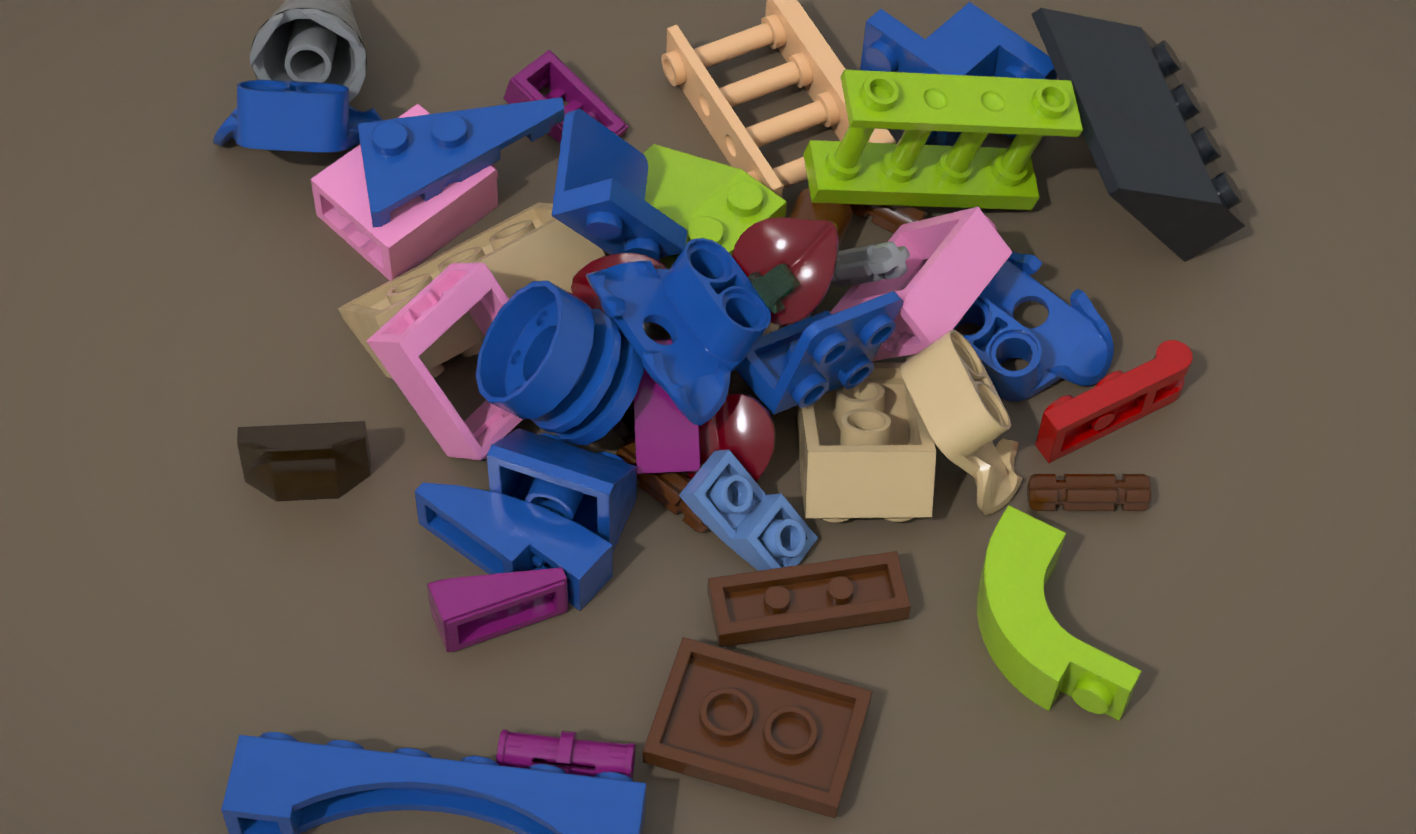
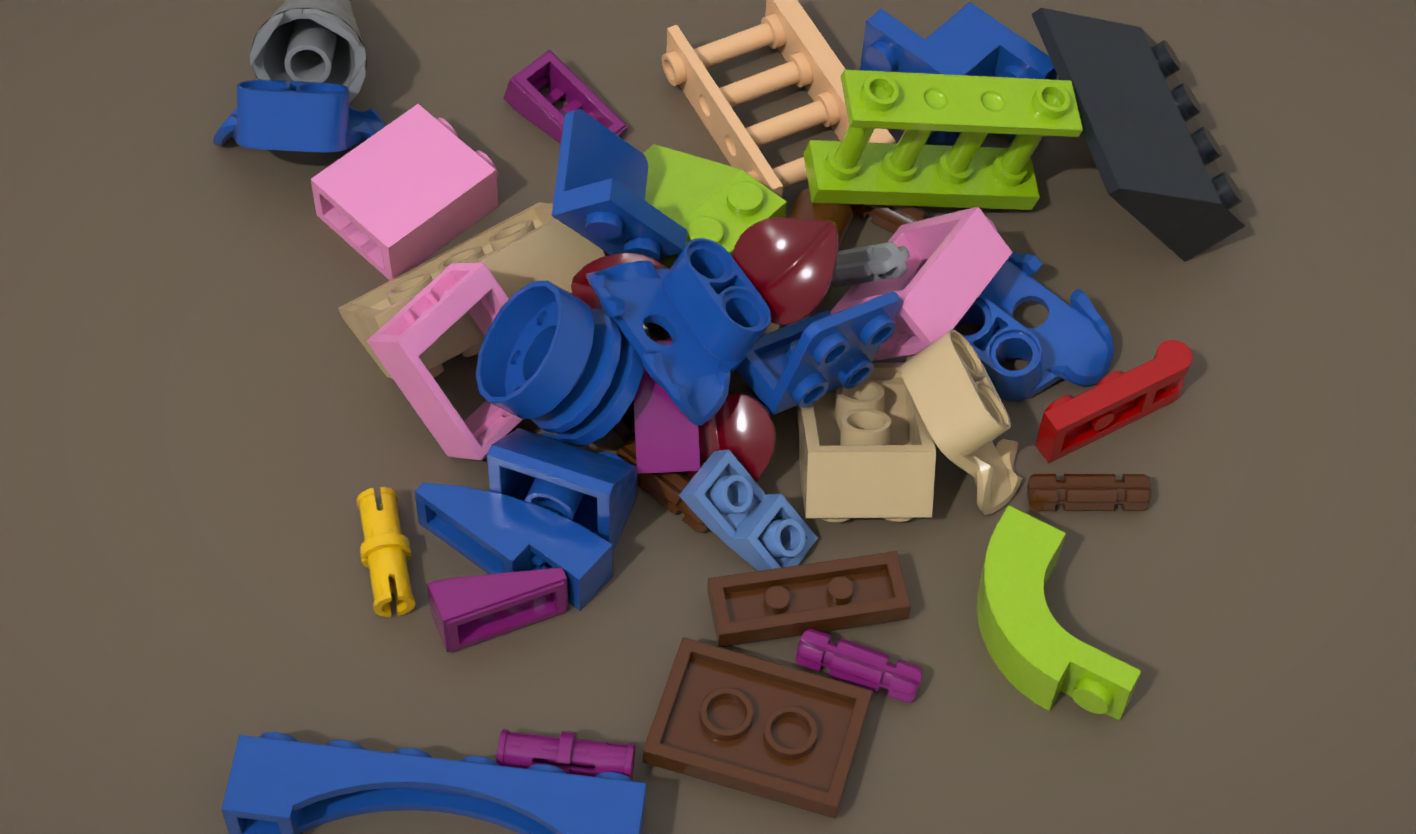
(305, 459): dark brown slope -> none
(385, 552): none -> yellow pin
(437, 149): blue wing -> none
(774, 286): clear green piece -> none
(859, 665): none -> magenta axle

